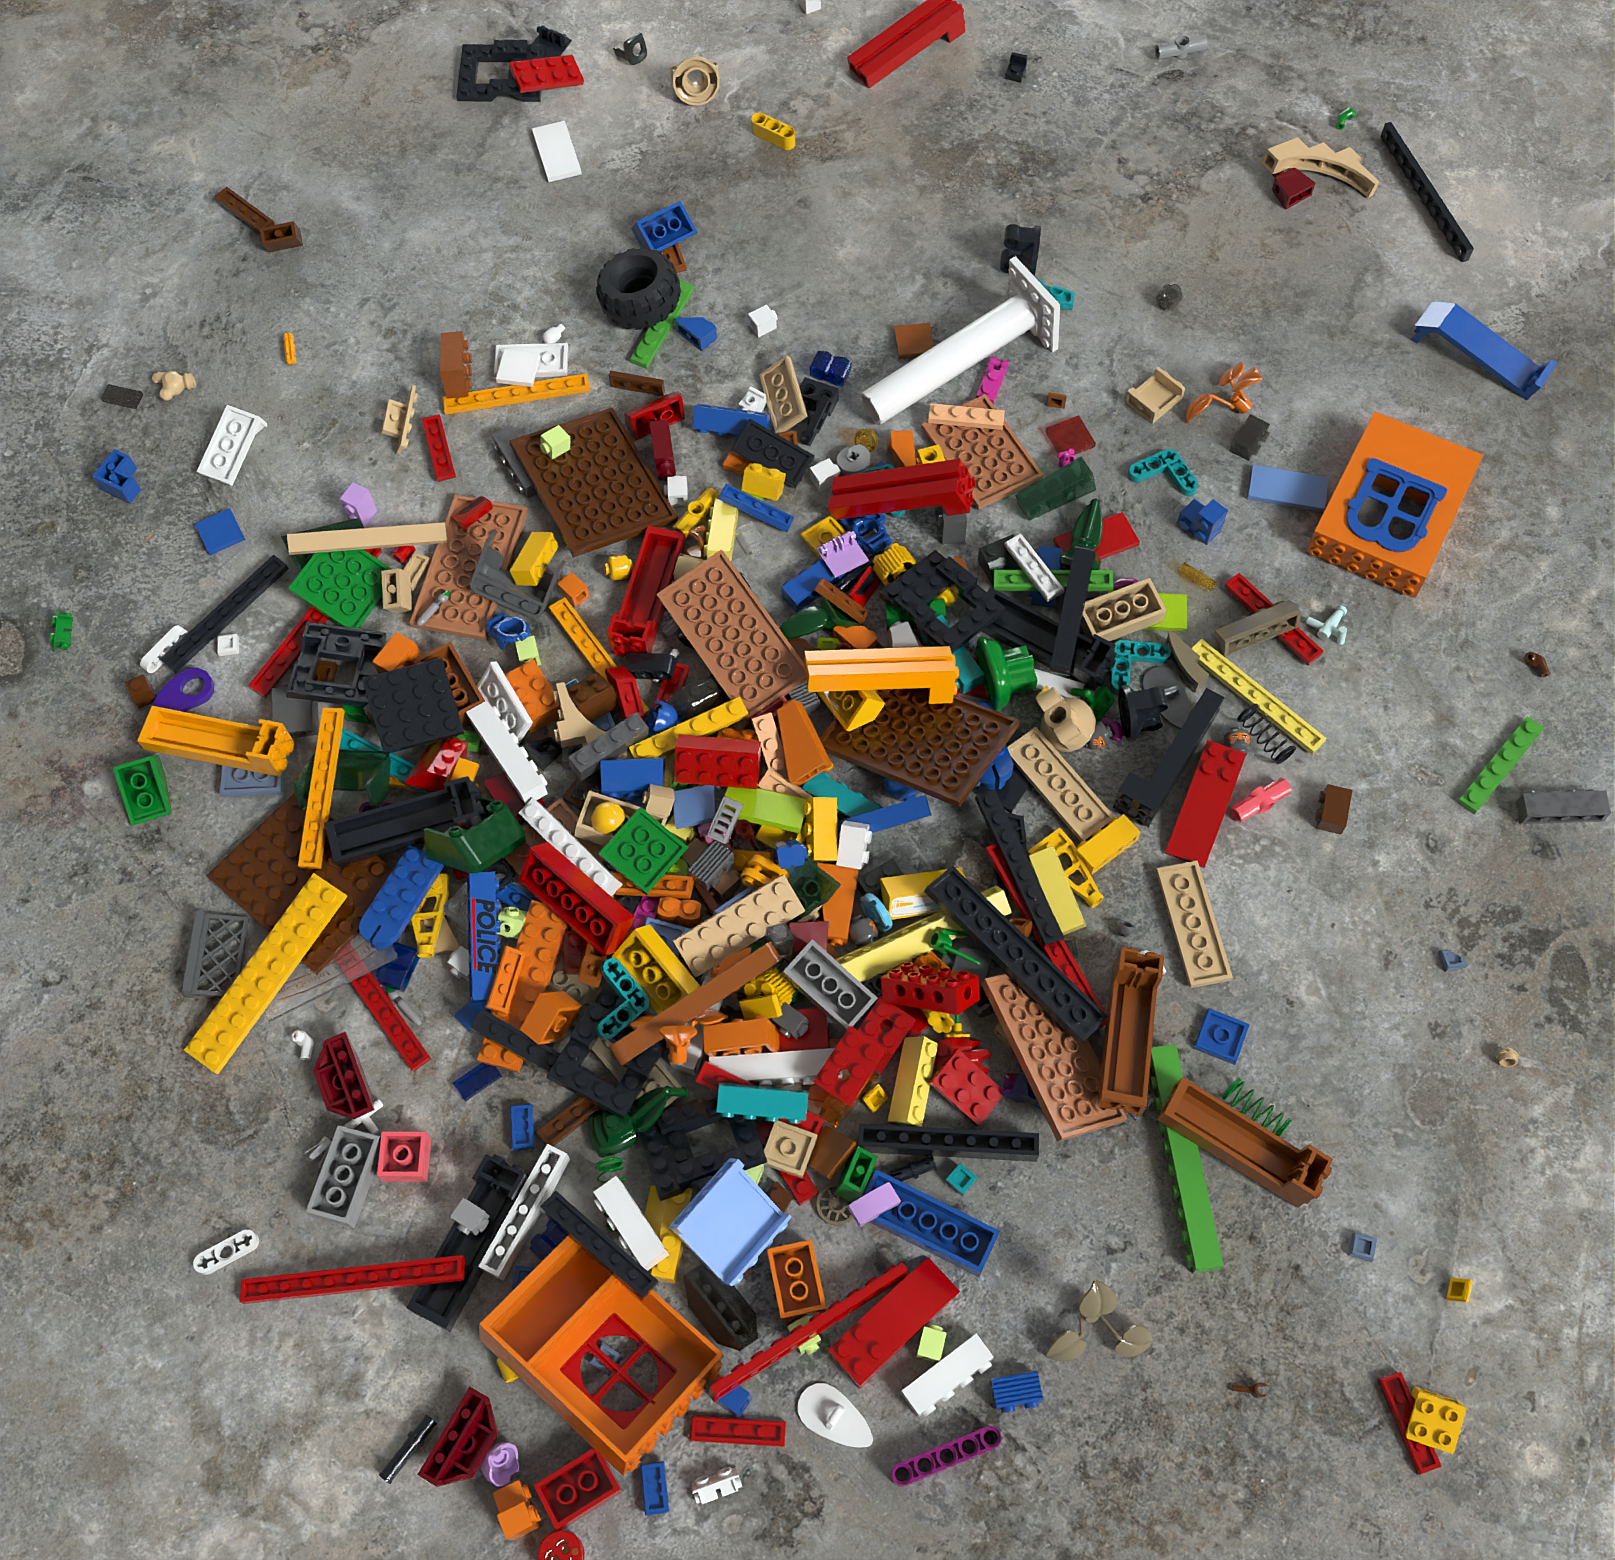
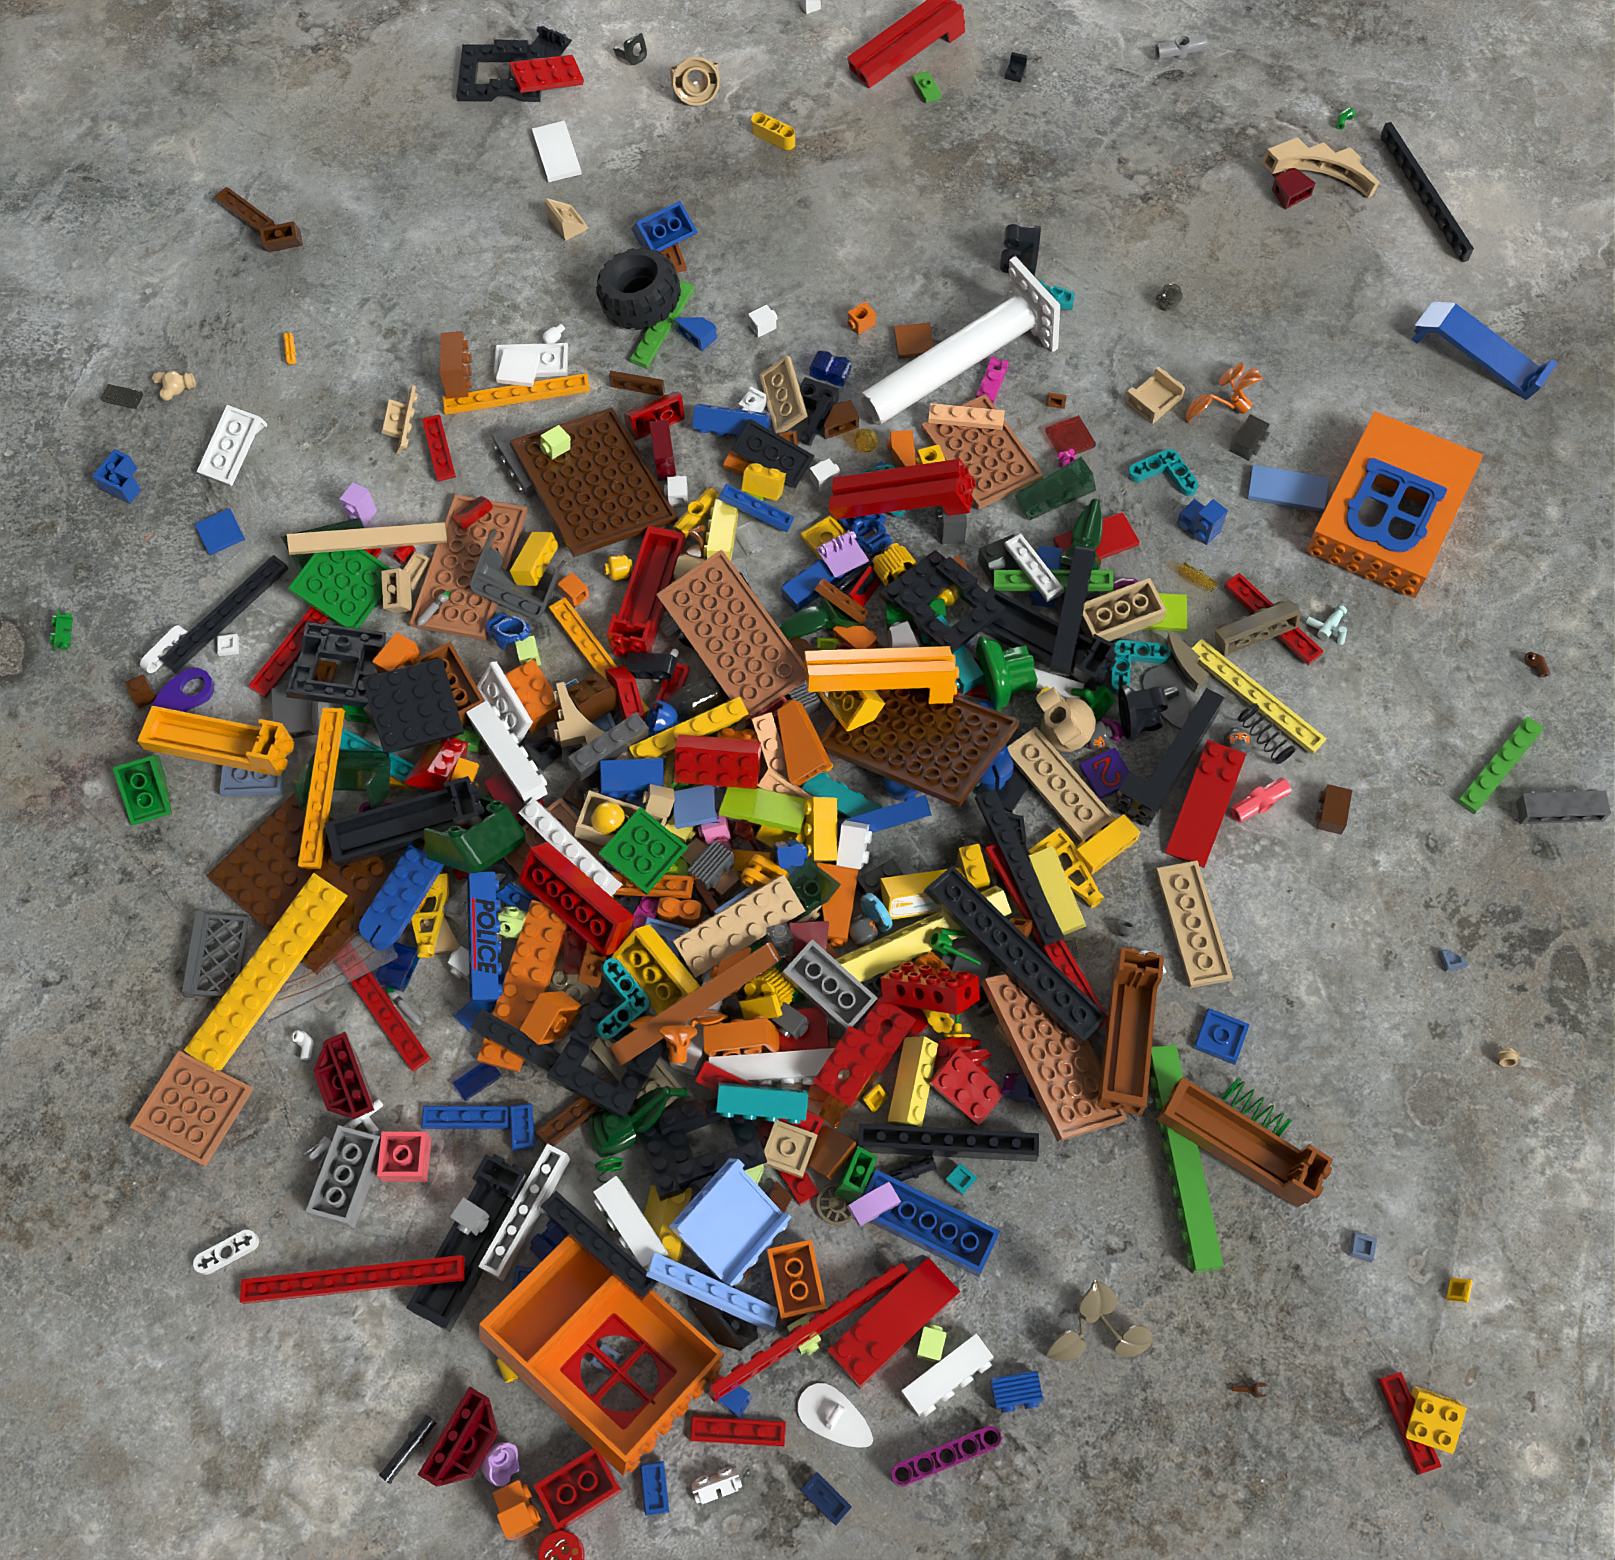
(191, 1108): none -> nougat plate
(466, 1117): none -> blue tile
(505, 980): orange tile -> none
(565, 218): none -> tan slope
(712, 1292): none -> light blue plate
(716, 836): light grey slope -> none
(826, 1498): none -> dark blue plate
(841, 419): none -> reddish brown slope
(853, 459): light grey piece -> none
(861, 318): none -> orange brick
(927, 87): none -> bright green plate
(974, 867): none -> yellow brick
(1105, 773): none -> dark purple tile

